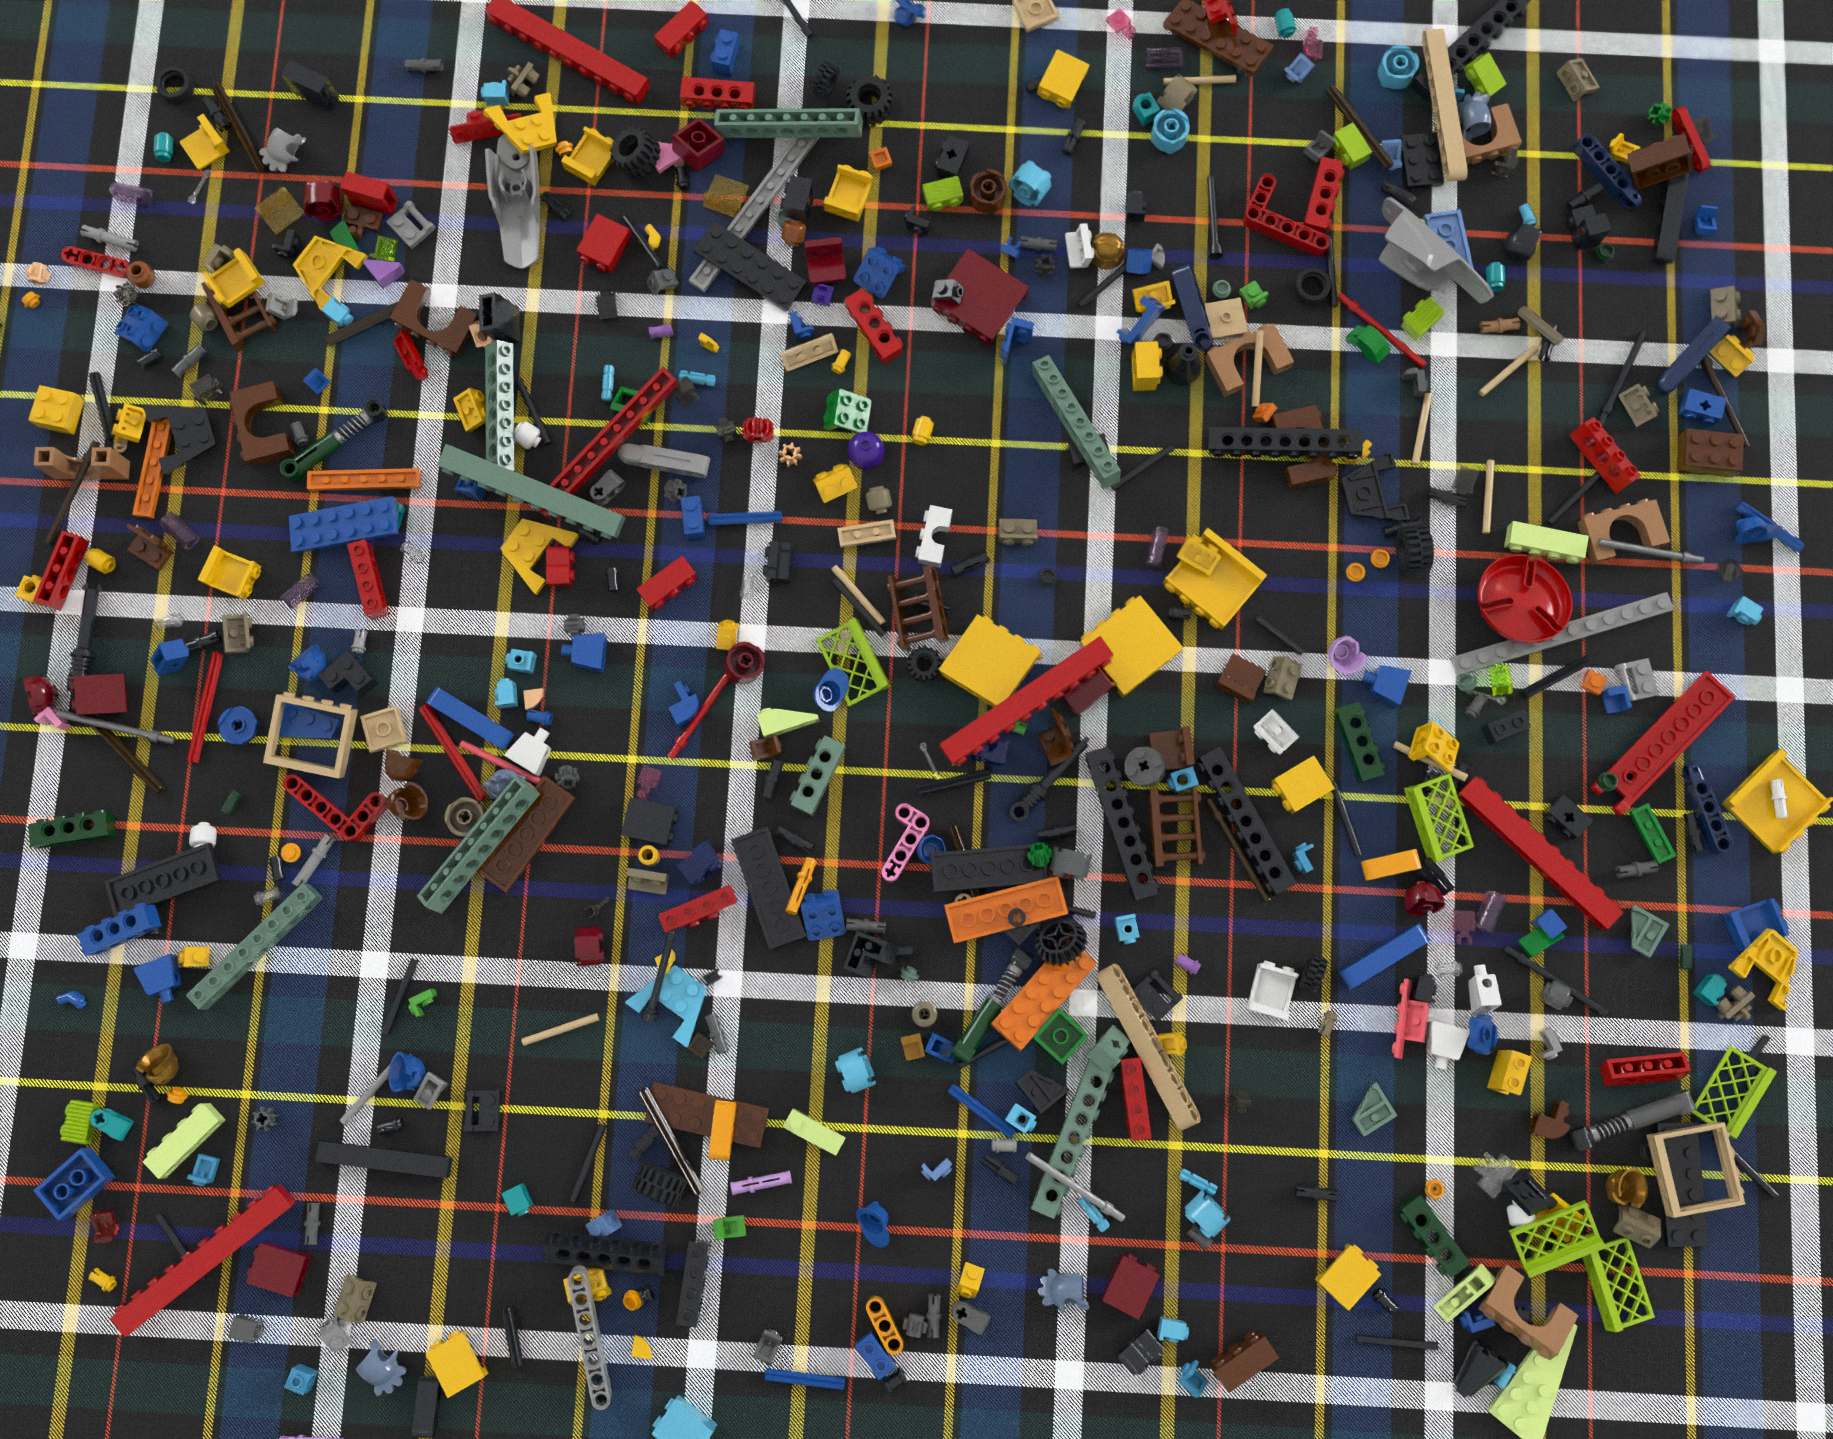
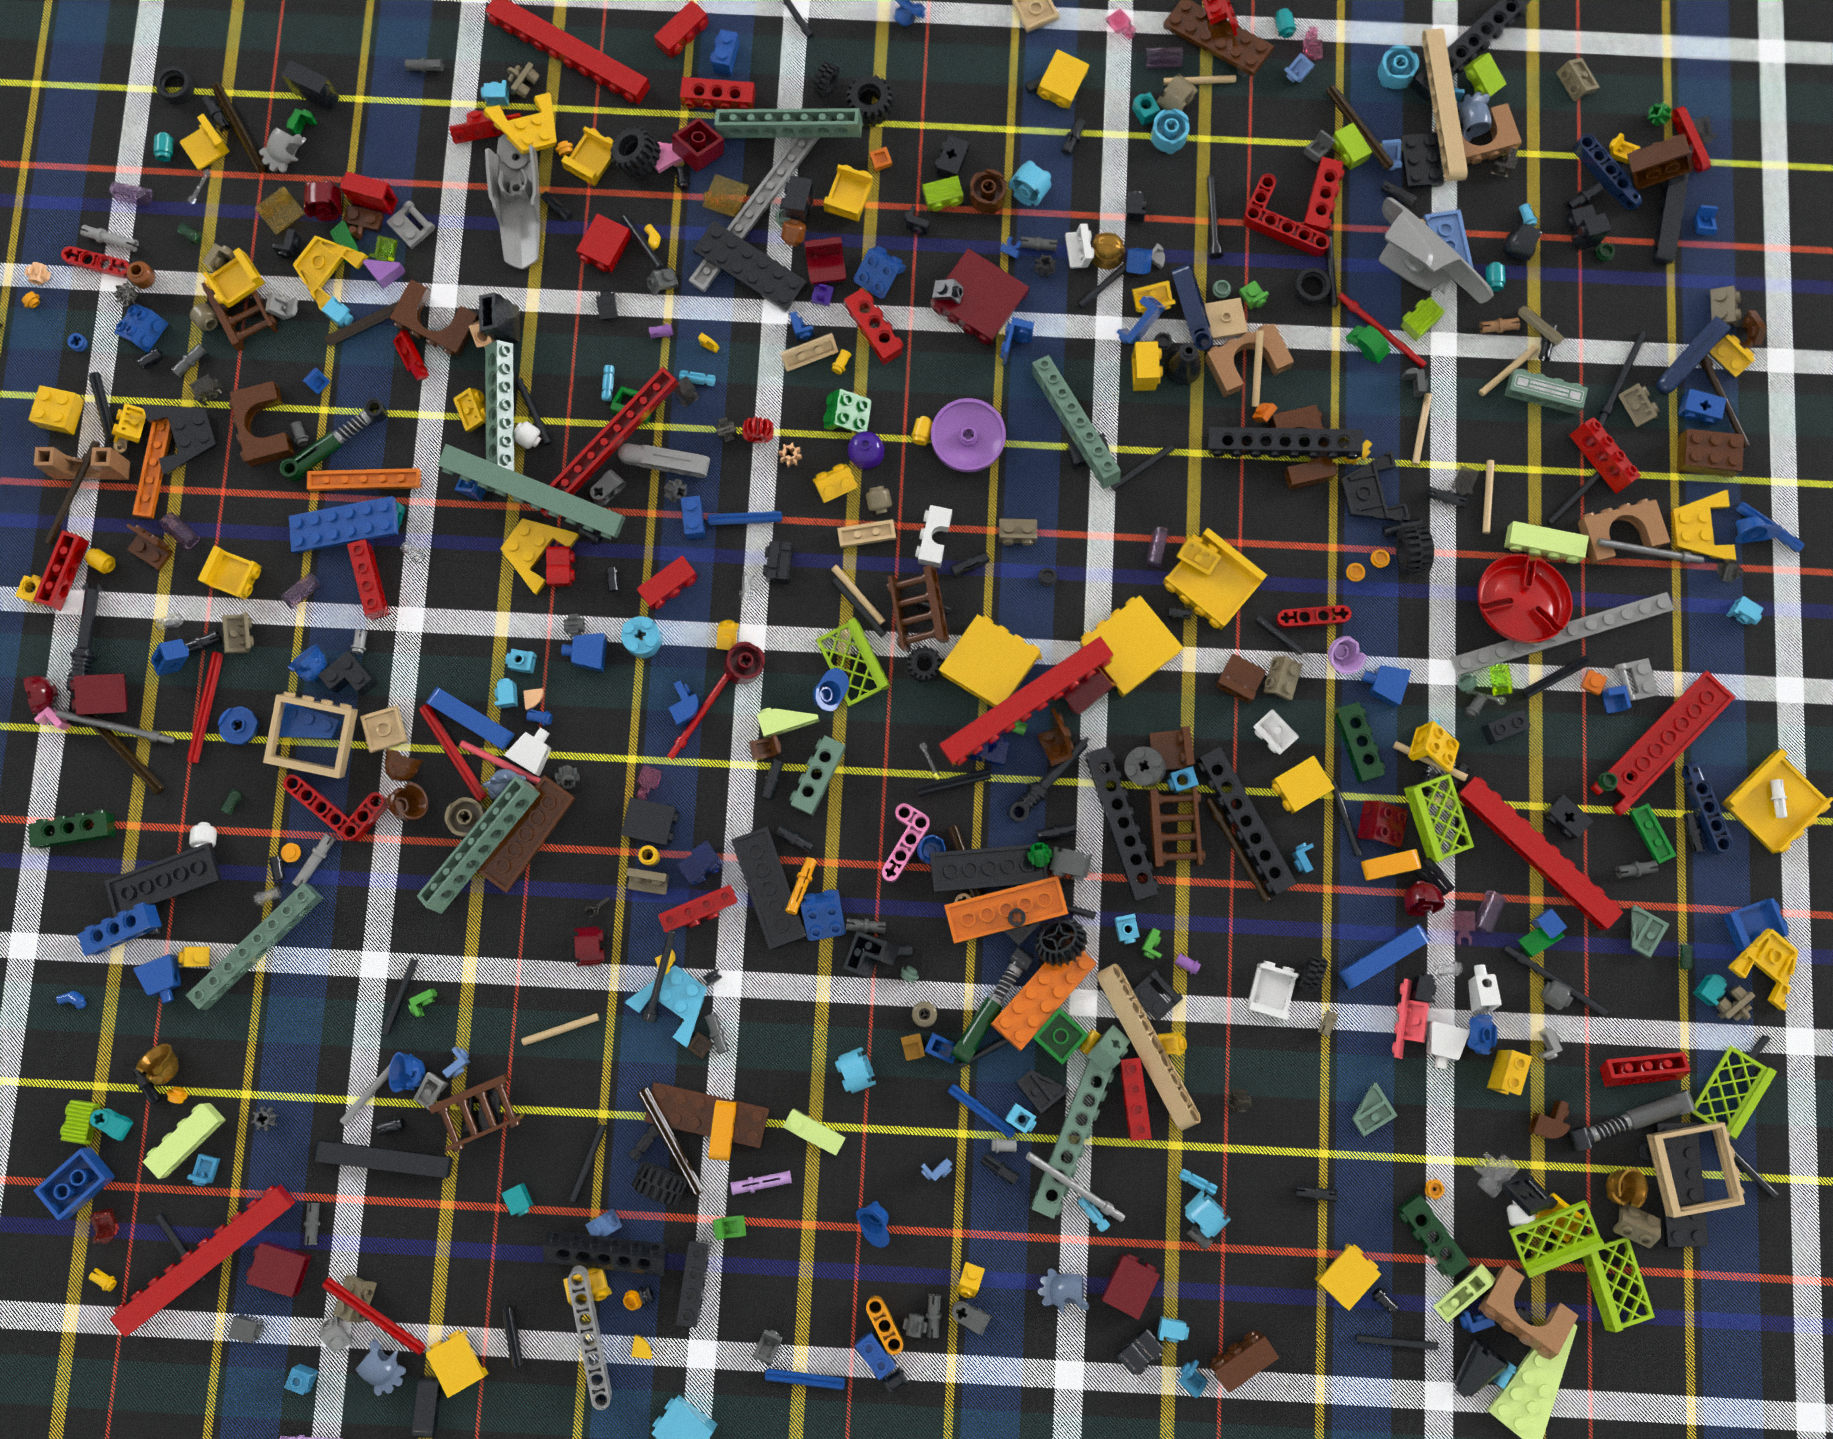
(72, 340): none -> blue bush
(193, 235): none -> clear green pin
(298, 120): none -> green bracket
(373, 1316): none -> red axle
(456, 1067): none -> medium blue bracket
(461, 1101): none -> reddish brown fence
(651, 640): none -> medium azure brick
(968, 435): none -> medium lavender dish
(1089, 1042): none -> yellow pin
(1152, 941): none -> bright green bracket
(1313, 616): none -> red beam
(1382, 823): none -> dark red bracket
(1546, 391): none -> sand green brick
(1694, 527): none -> yellow wing

